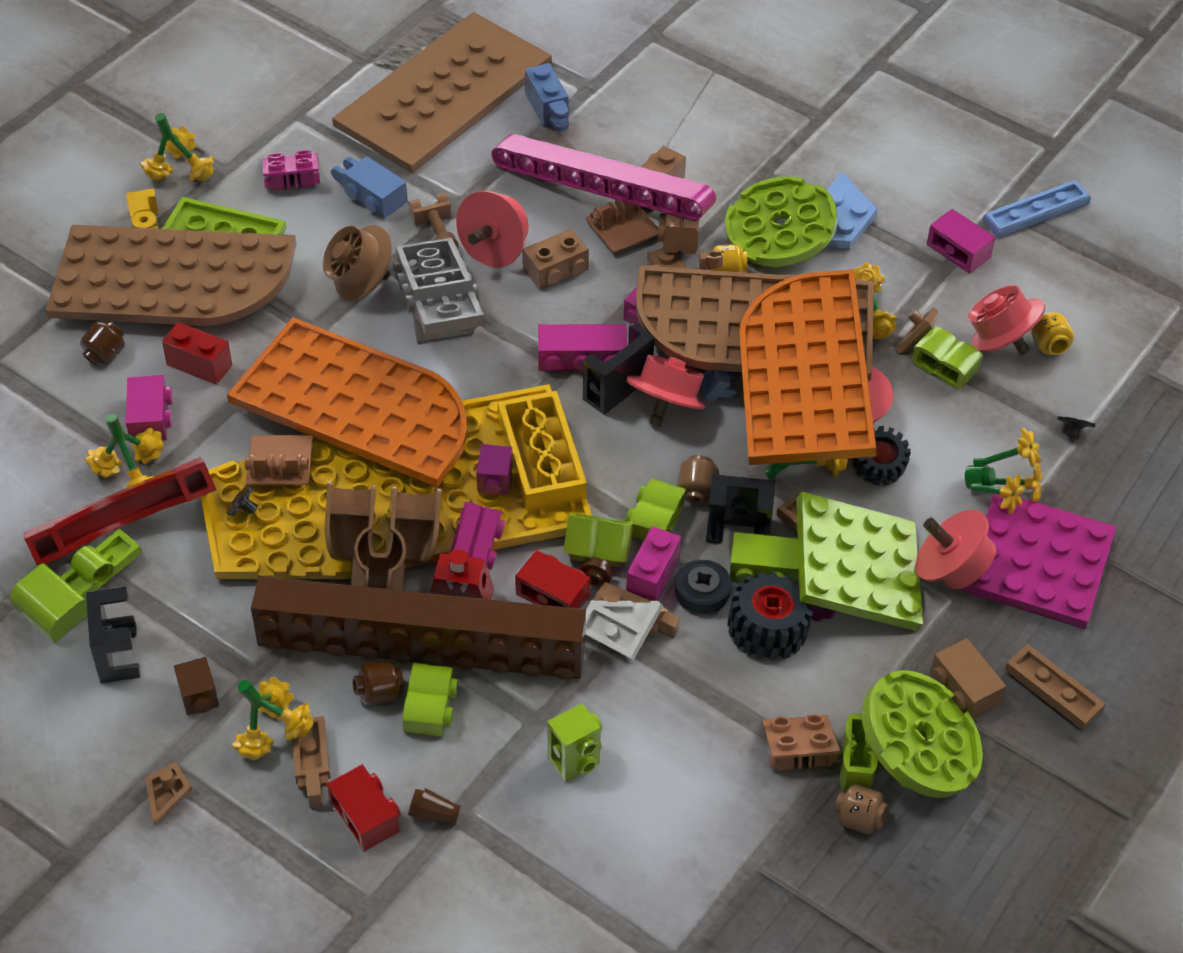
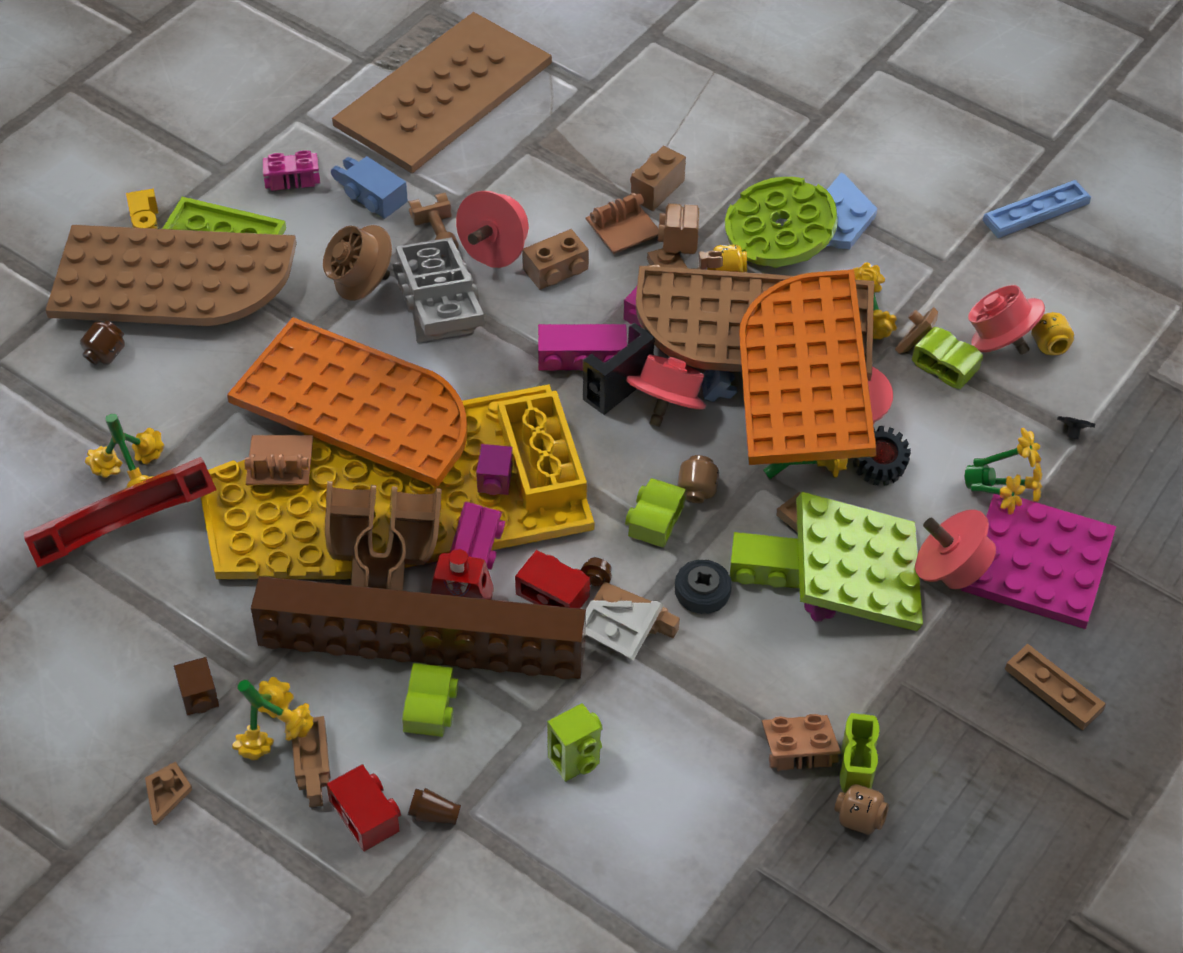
(60, 603): lime plate -> none
(110, 635): black panel -> none
(148, 405): dark pink brick -> none
(178, 143): yellow plant -> none
(197, 353): red brick -> none
(242, 502): black plant -> none
(378, 683): reddish brown head -> none
(547, 96): medium blue hinge -> none
(598, 538): lime brick -> none
(604, 177): dark pink beam -> none
(654, 564): dark pink brick -> none
(739, 503): black panel -> none
(769, 616): black wheel -> none
(953, 744): lime plate -> none
(960, 241): dark pink brick -> none
(968, 678): medium nougat brick -> none

